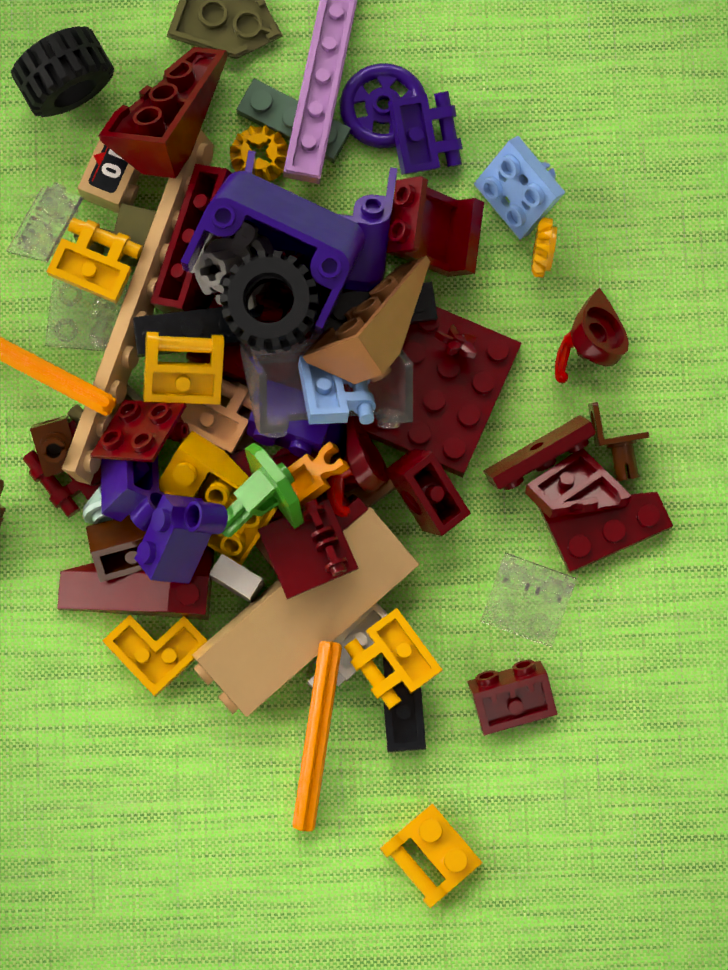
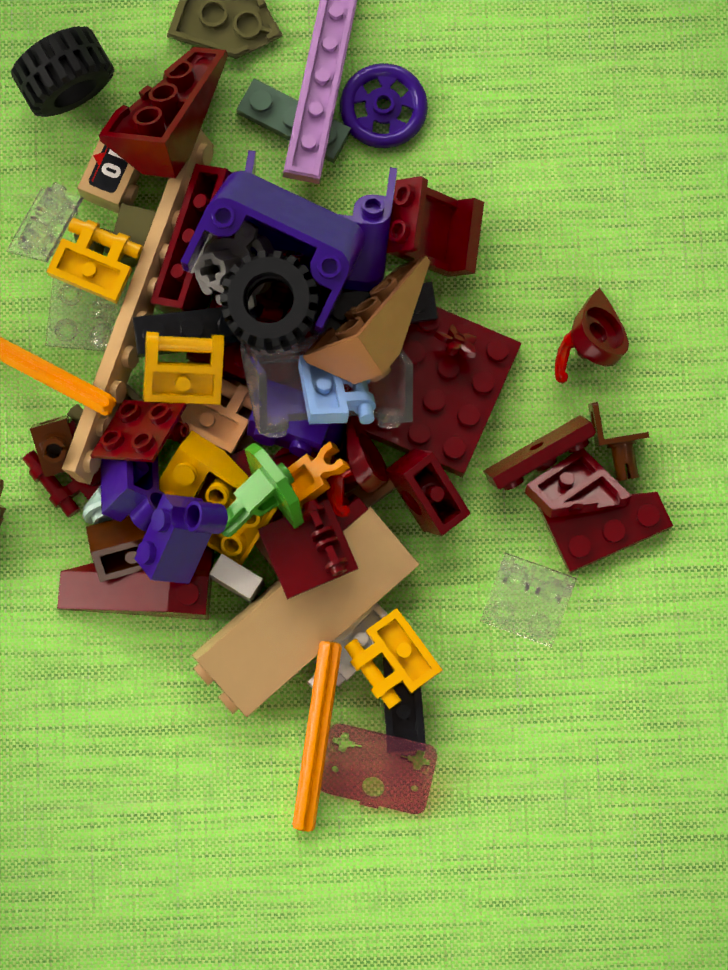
(155, 661): yellow plate -> none
(260, 137): yellow gear -> none
(381, 759): none -> axle
(415, 132): dark purple plate -> none
(442, 848): yellow plate -> none
(512, 696): dark red bracket -> none
(524, 182): light blue plate -> none
(544, 247): yellow gear -> none

